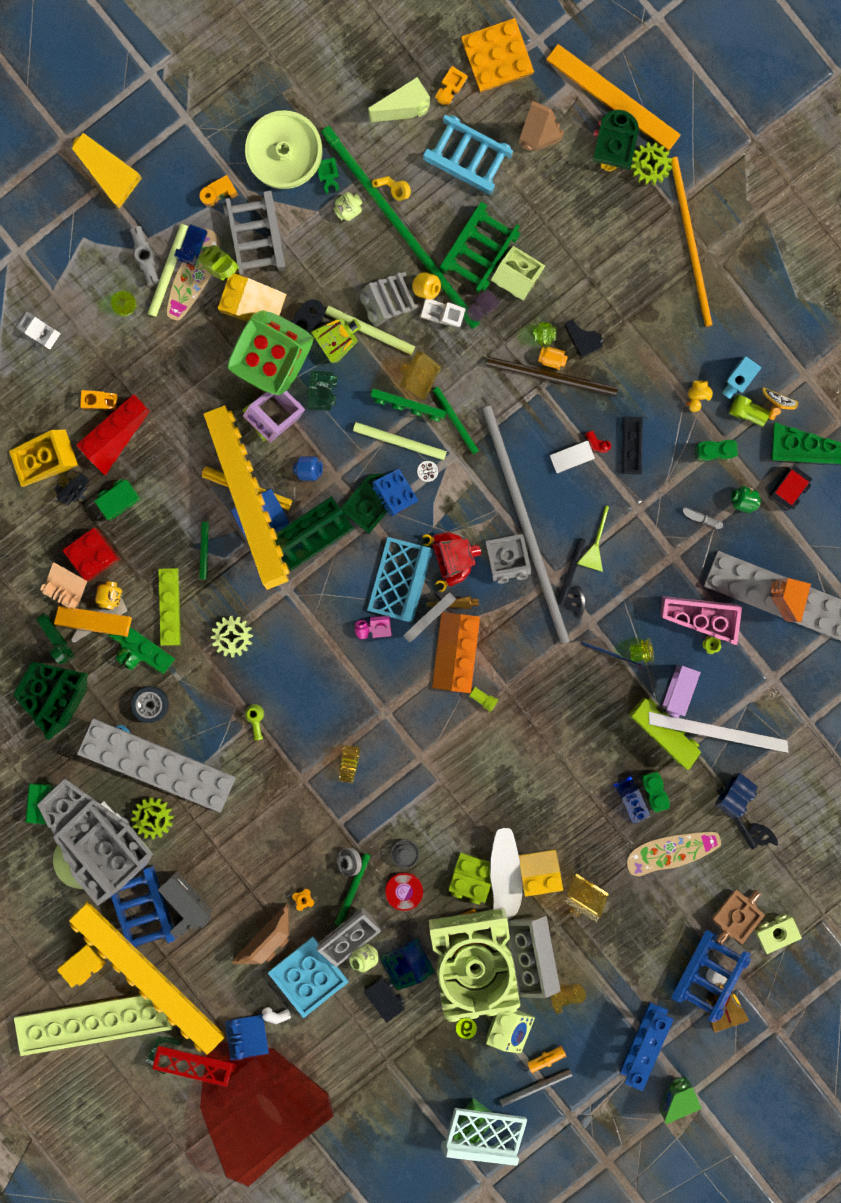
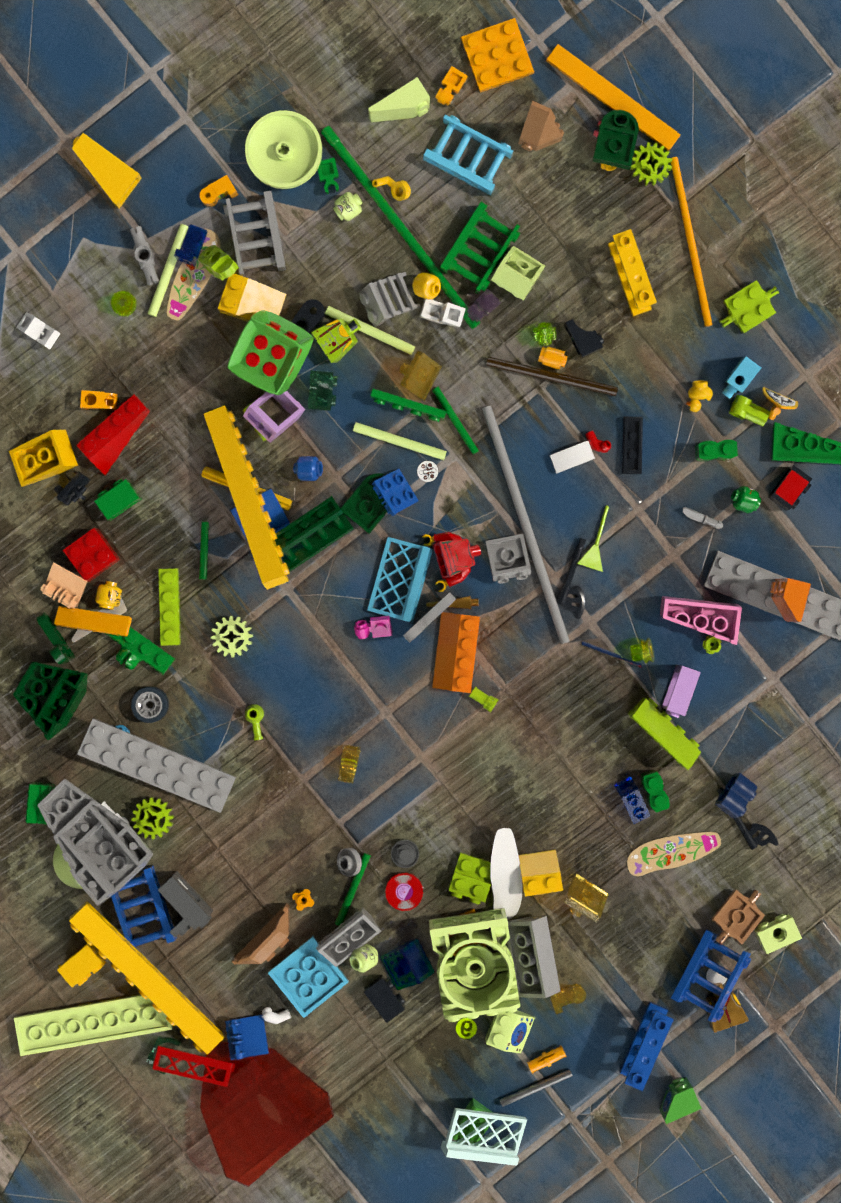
(632, 272): none -> yellow fence
(718, 732): white sticker -> none
(749, 307): none -> lime plate

